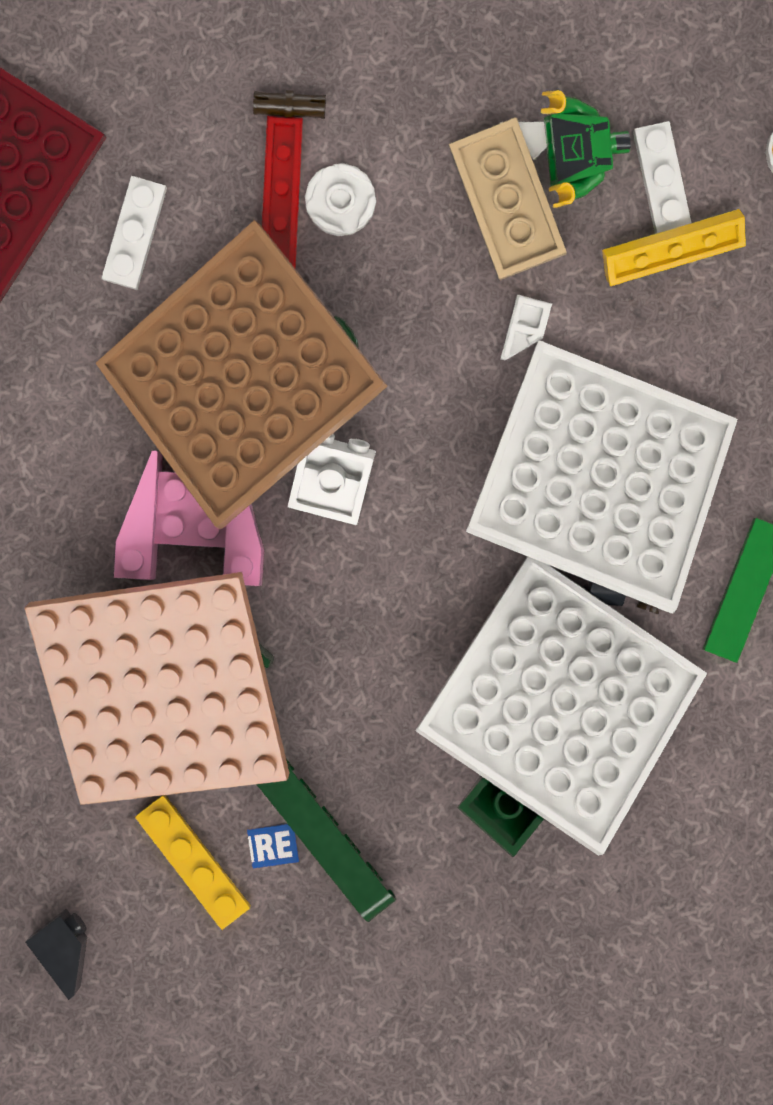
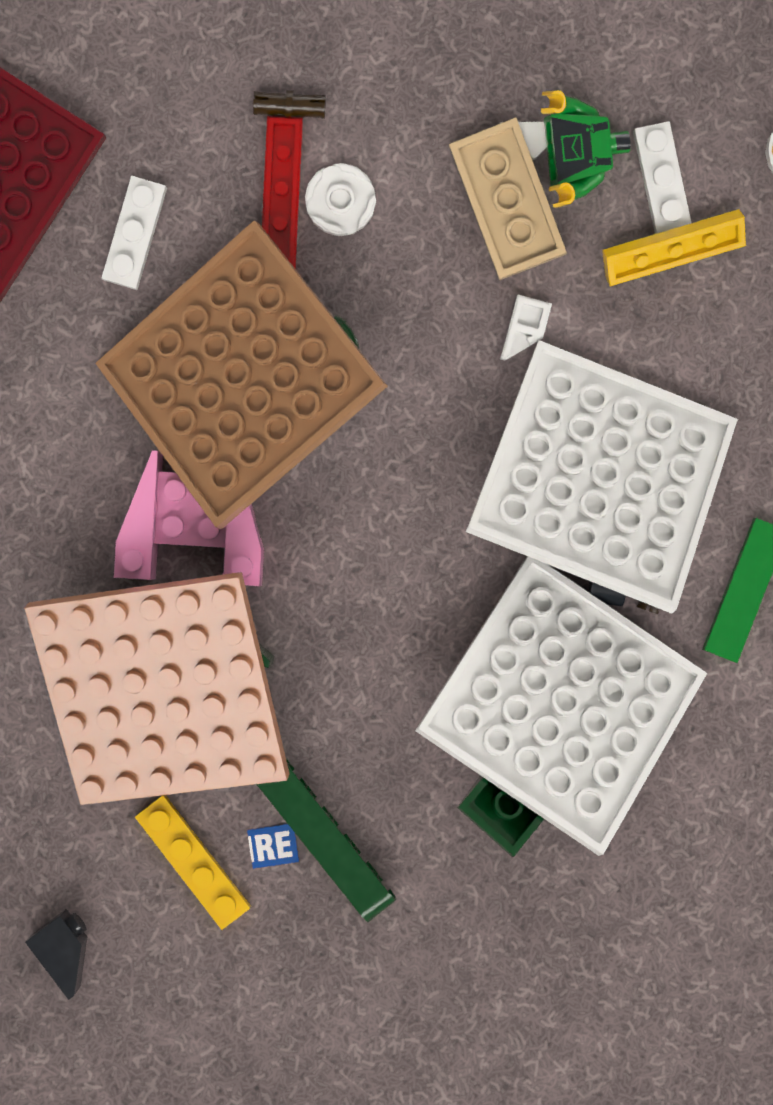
(333, 480): white plate -> none

